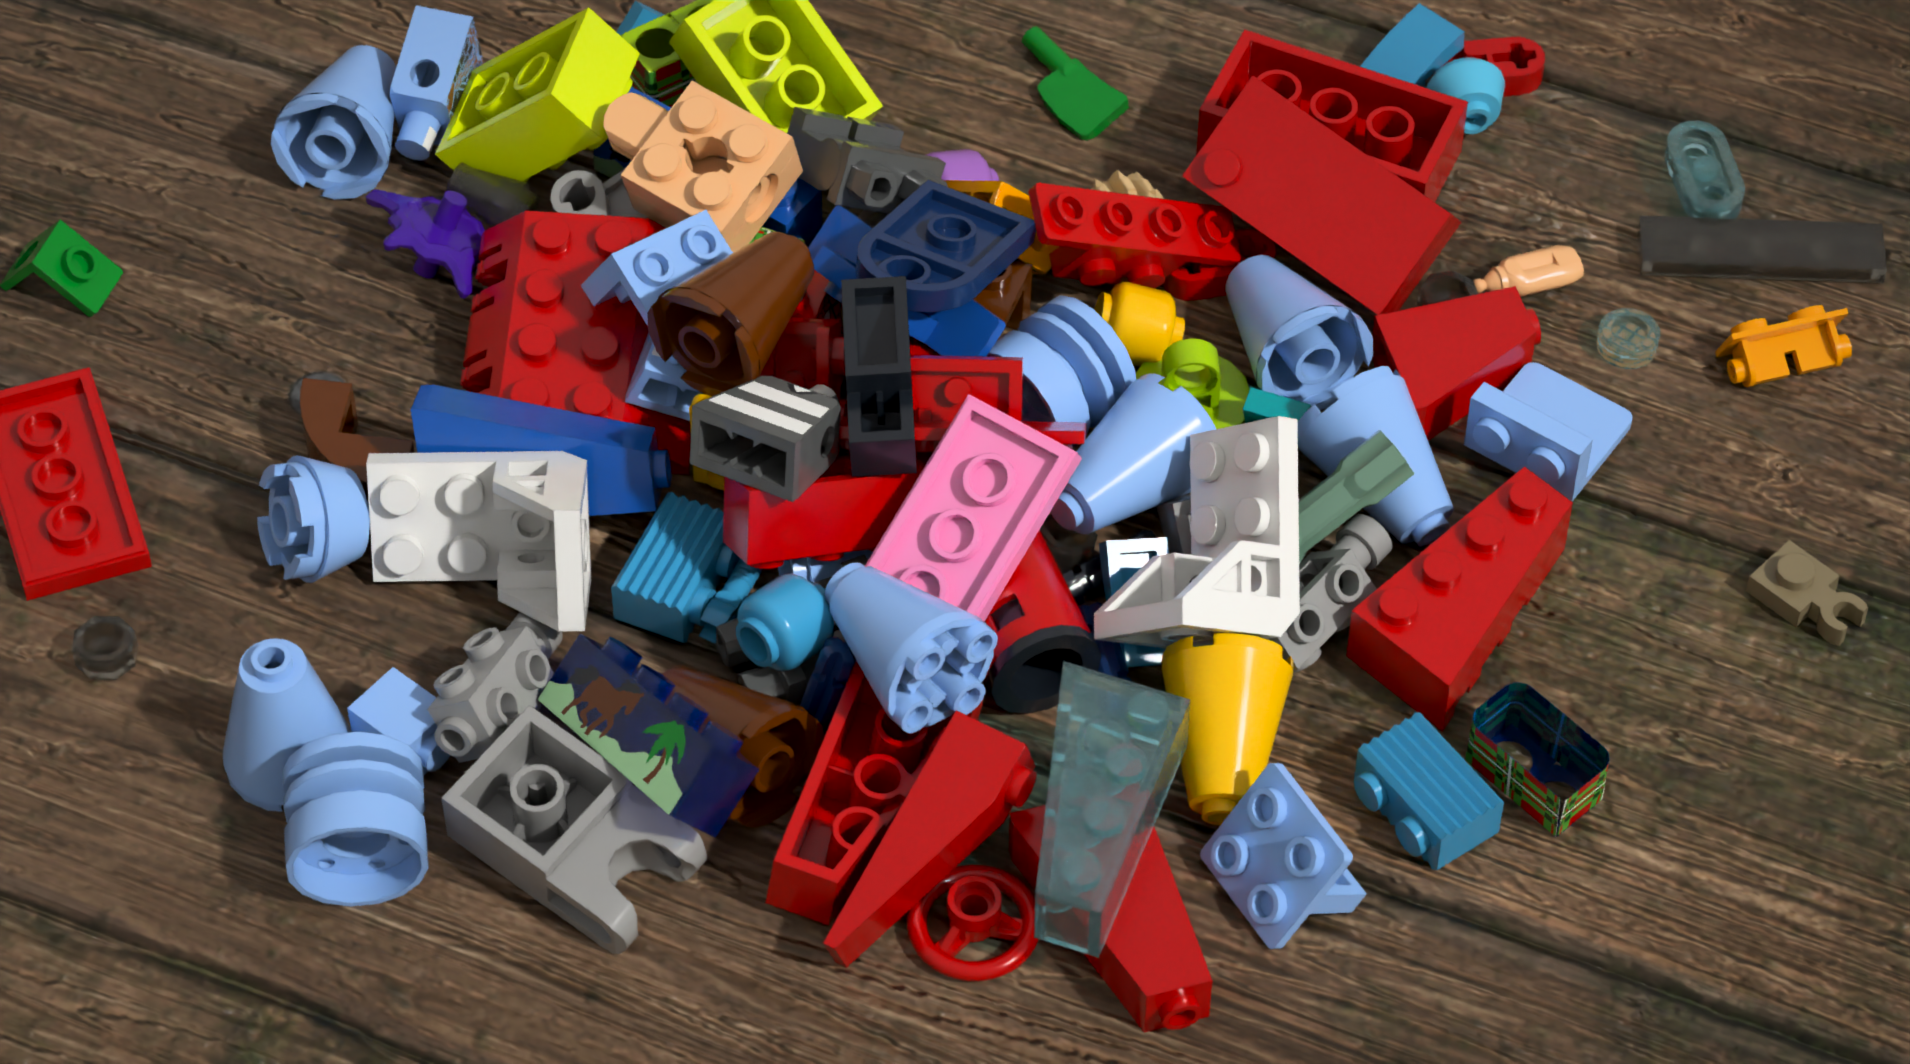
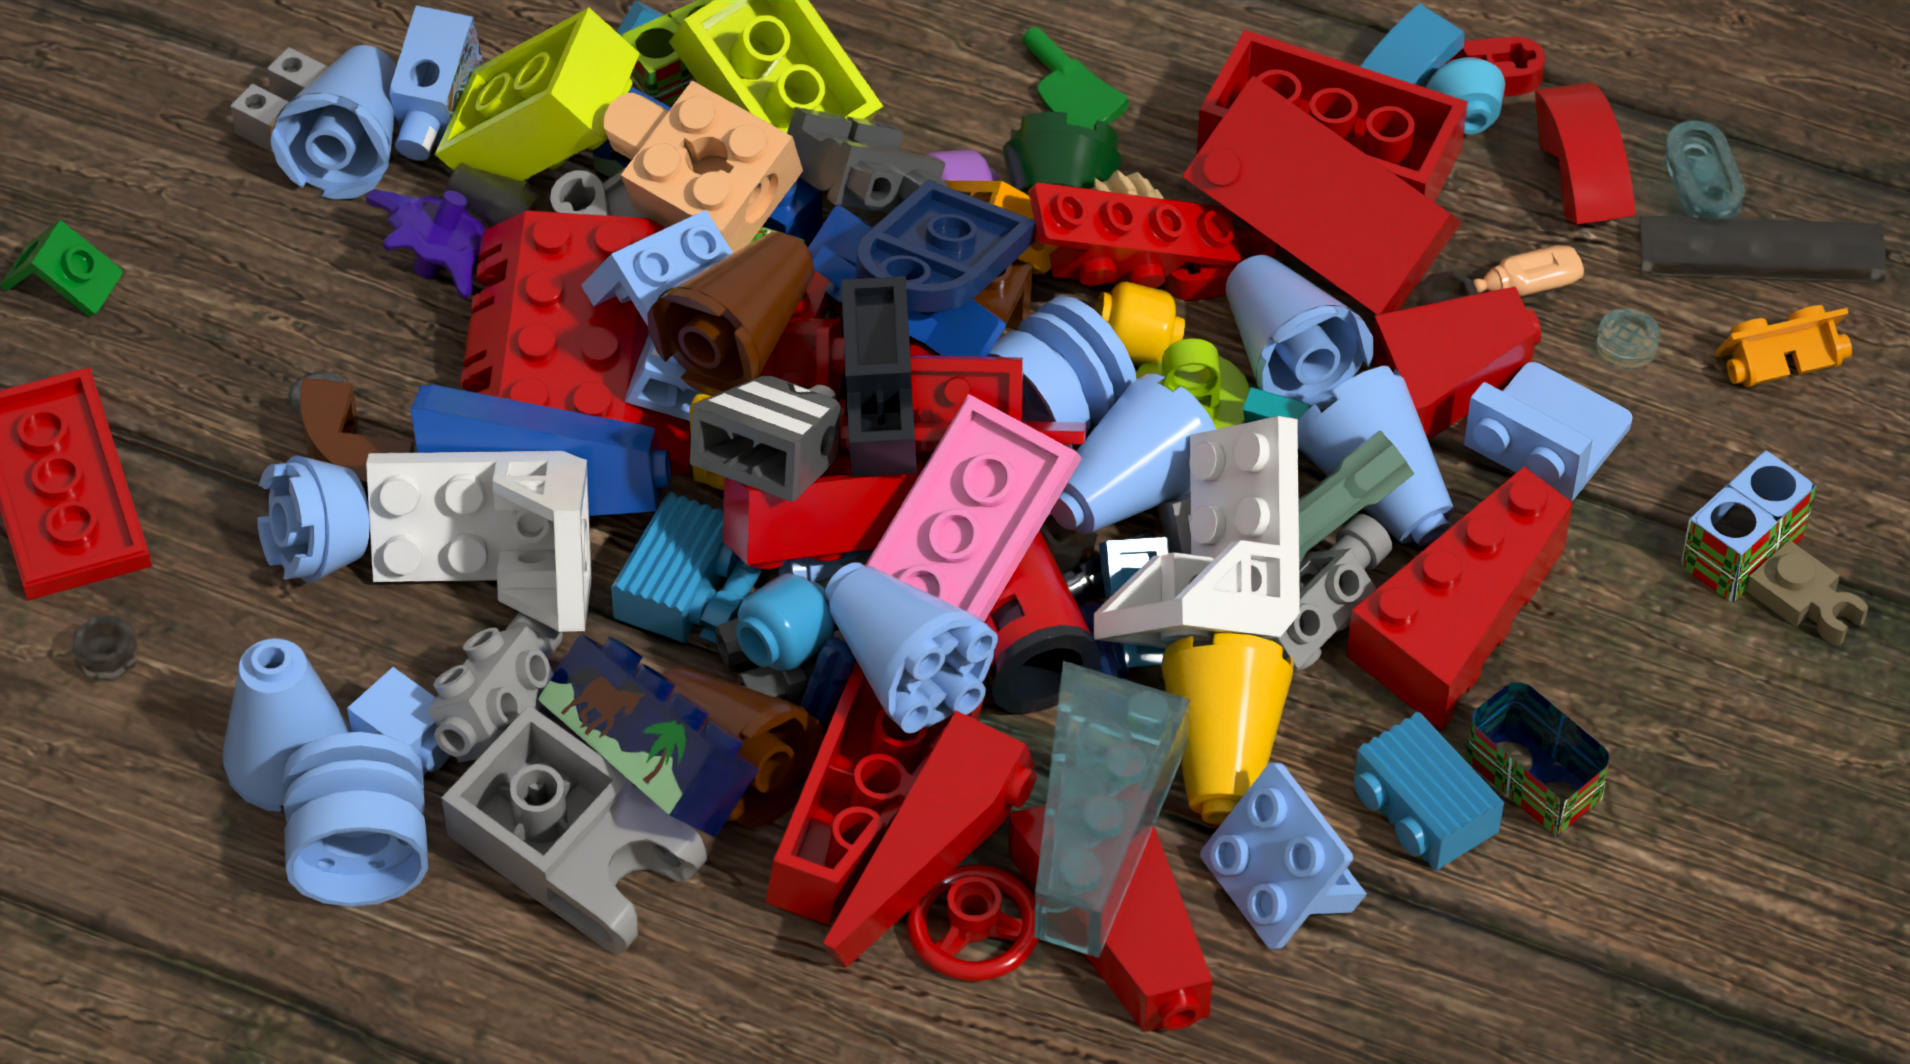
(259, 120): none -> flat silver piece
(1060, 153): none -> dark green cone
(1584, 135): none -> red brick
(1715, 556): none -> piece

